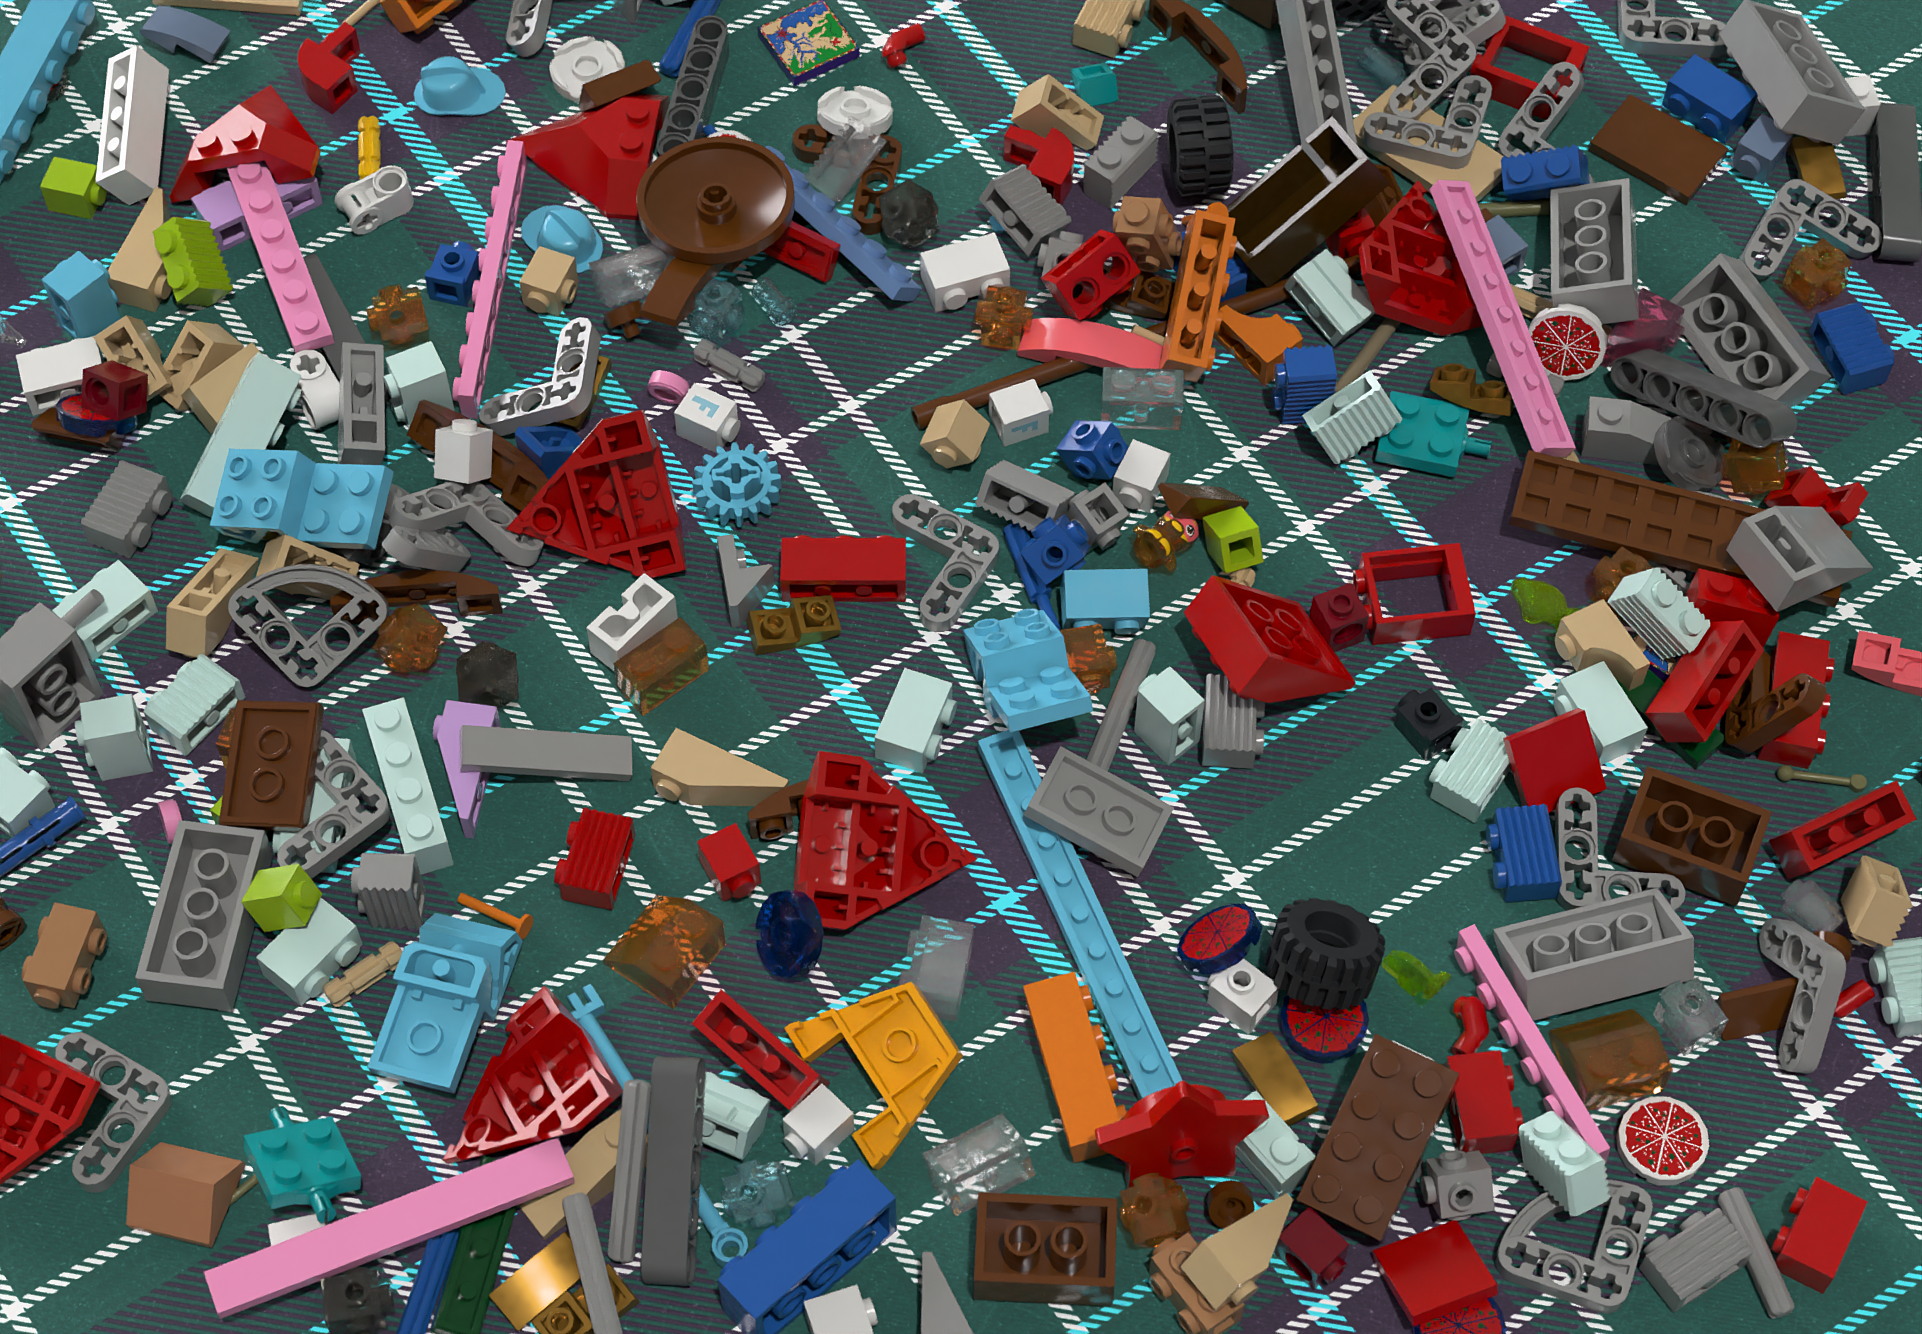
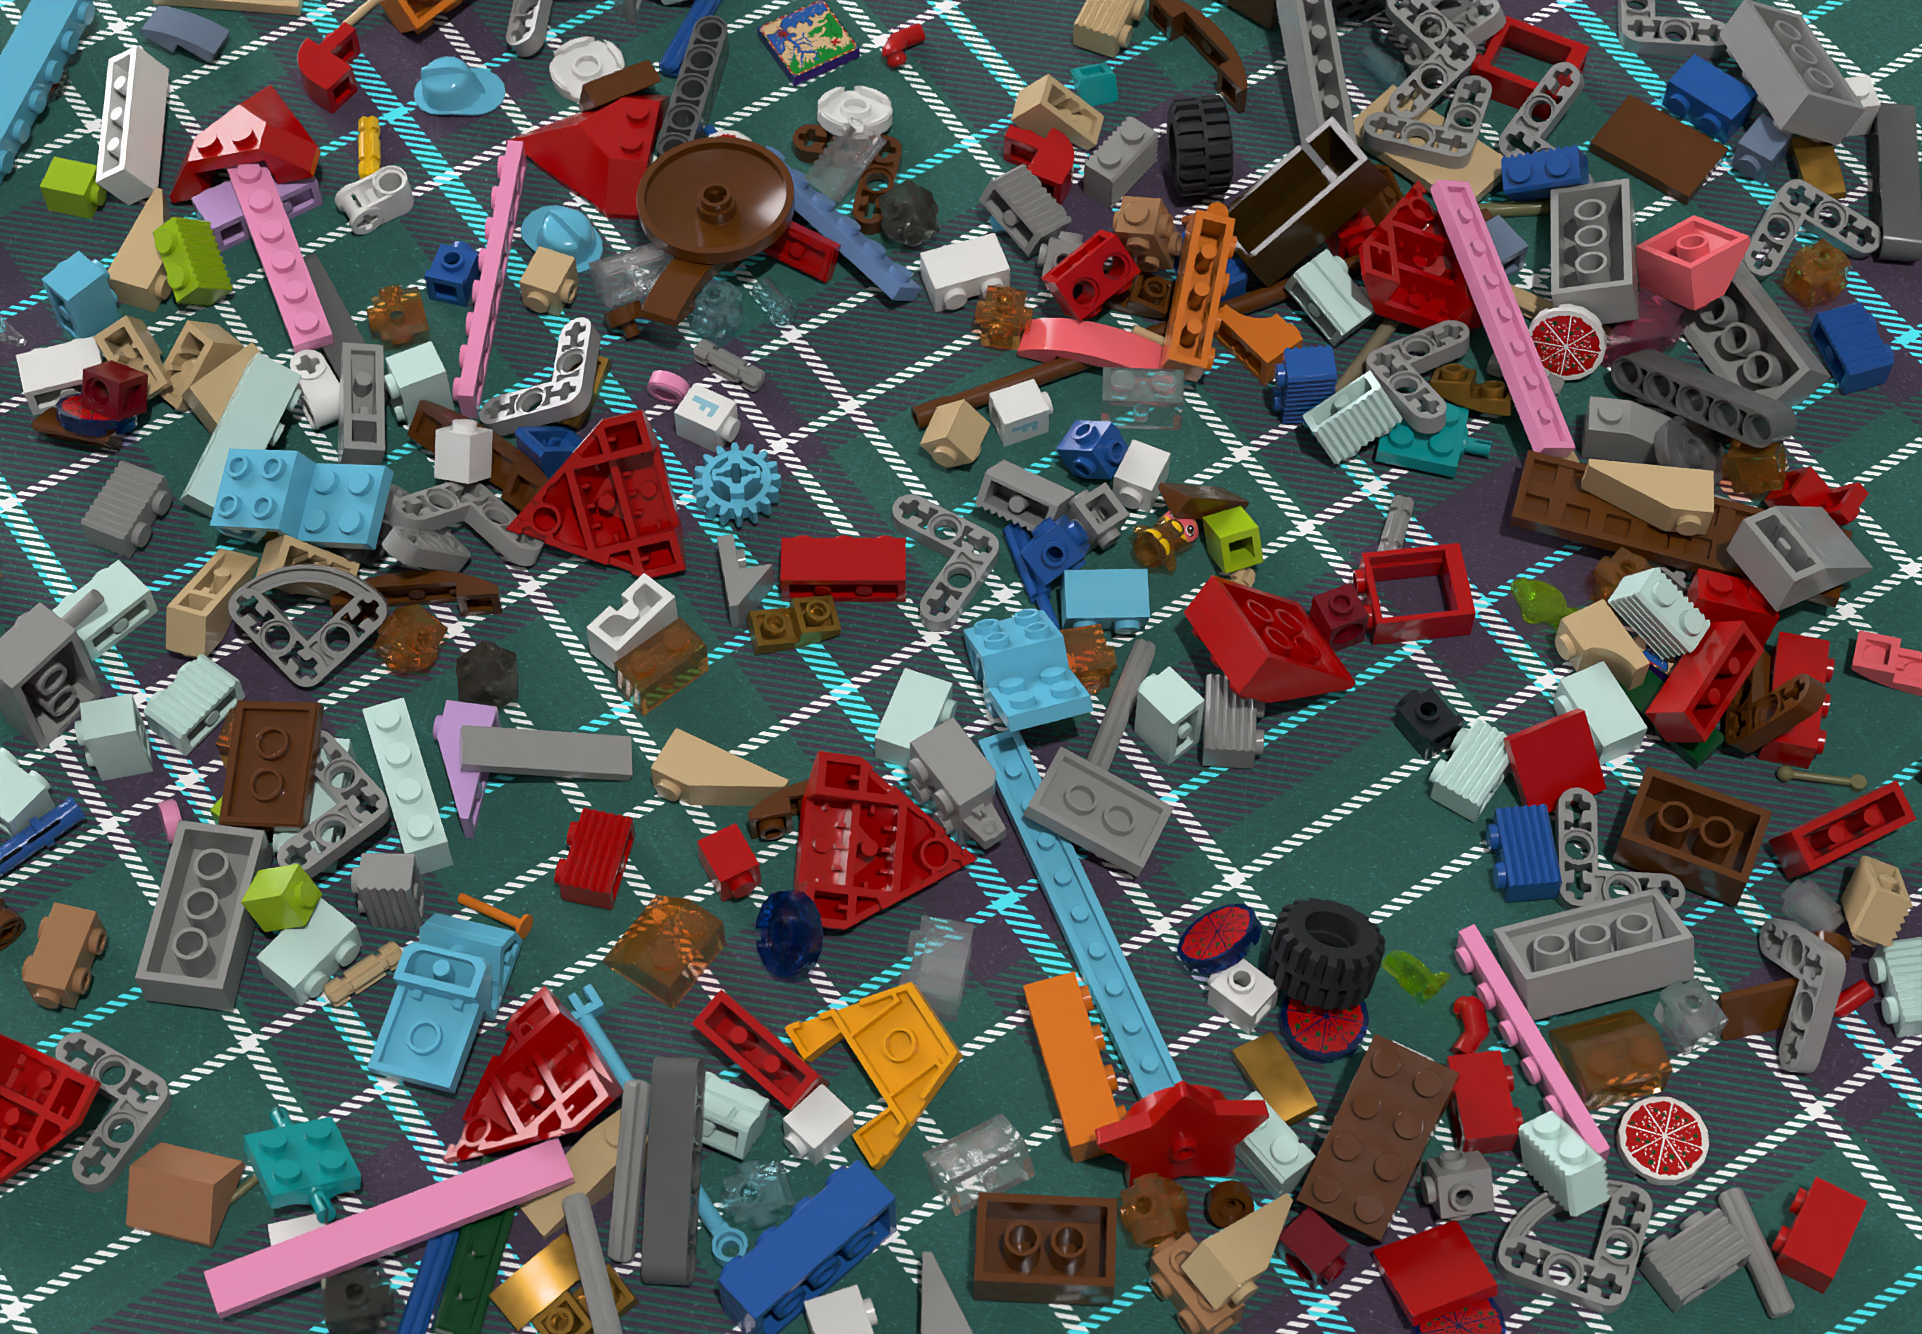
(956, 784): none -> light grey hinge
(1396, 523): none -> light grey axle
(1443, 344): none -> light grey beam
(1660, 495): none -> tan slope
(1691, 261): none -> coral slope

